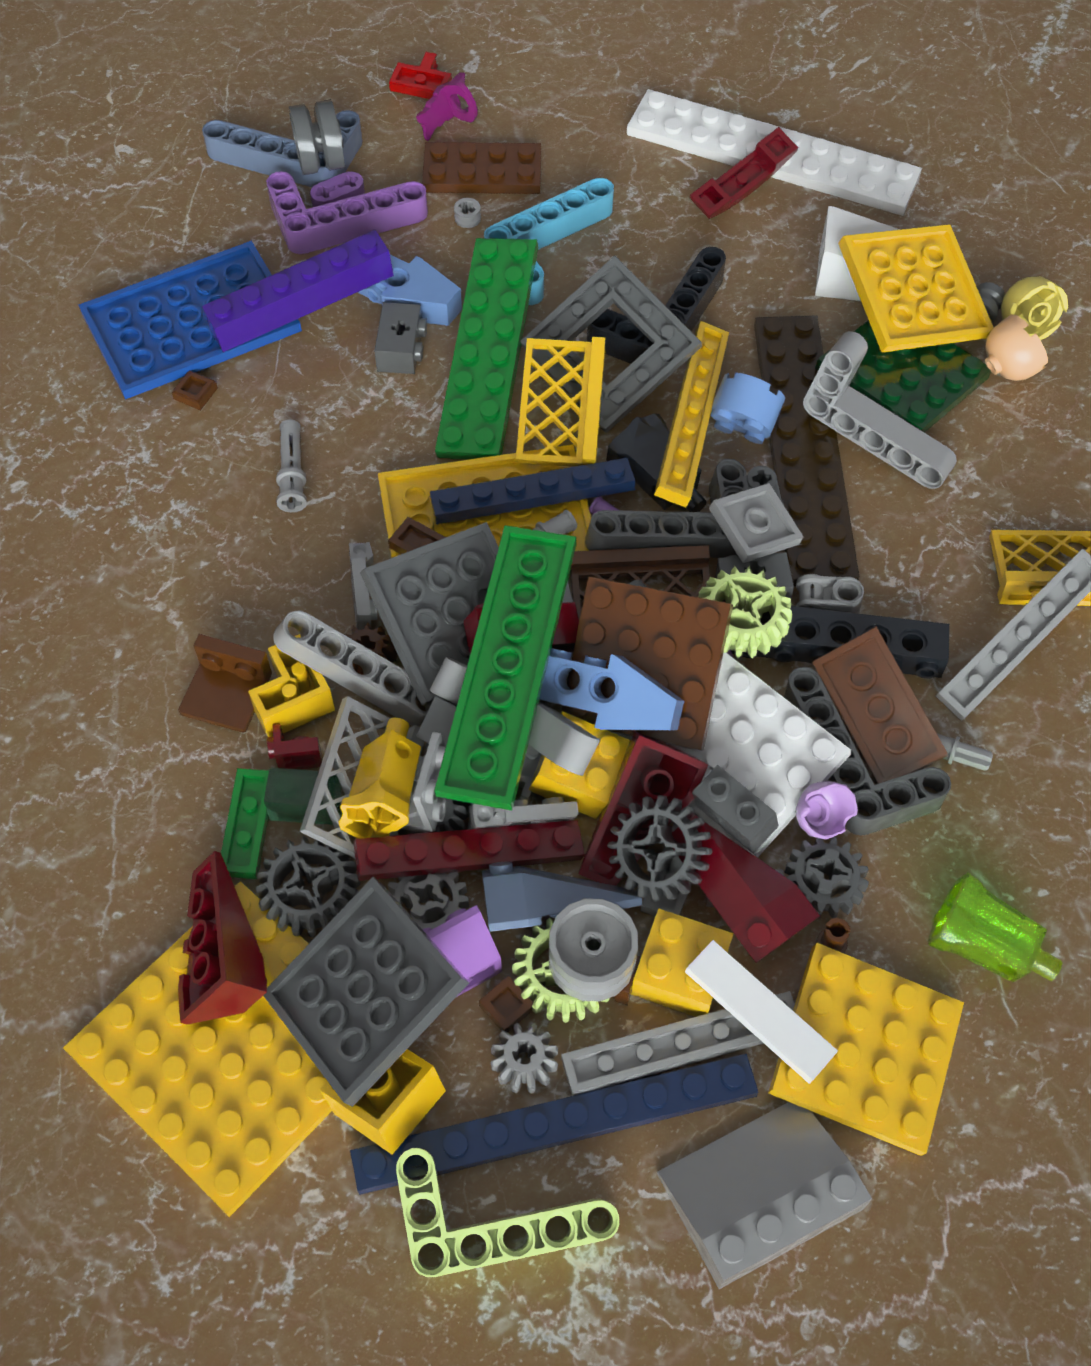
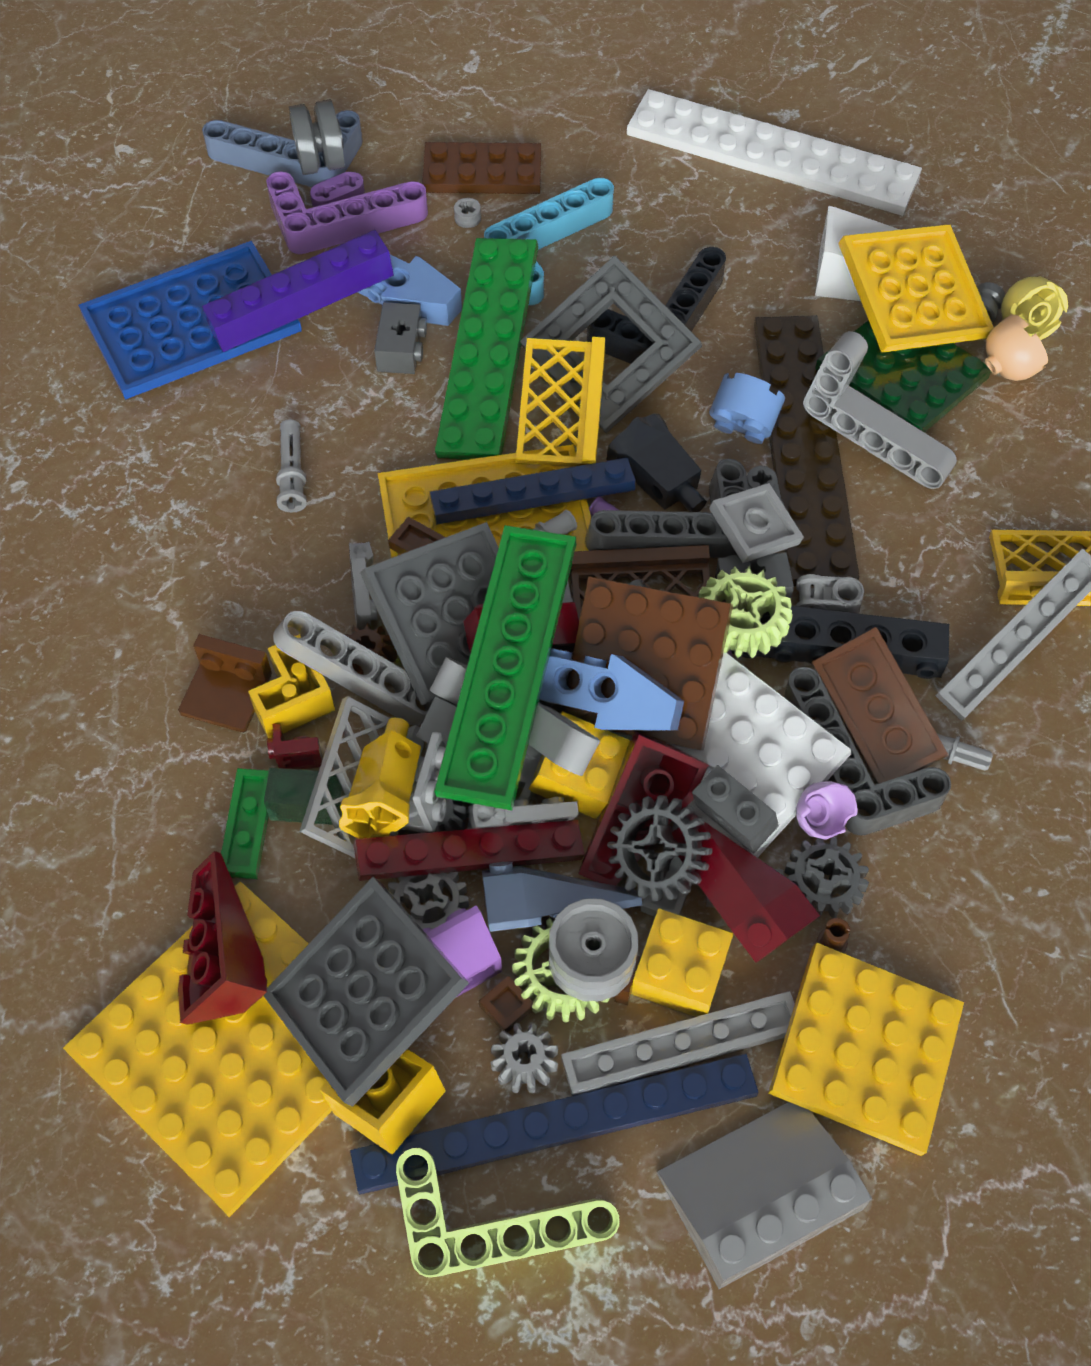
(194, 390): reddish brown tile -> none
(339, 872): dark grey gear -> none
(418, 80): red hinge -> none
(446, 105): magenta hair -> none
(692, 417): yellow plate -> none
(746, 176): dark red slope -> none
(761, 1011): white tile -> none
(990, 933): clear neon green piece -> none

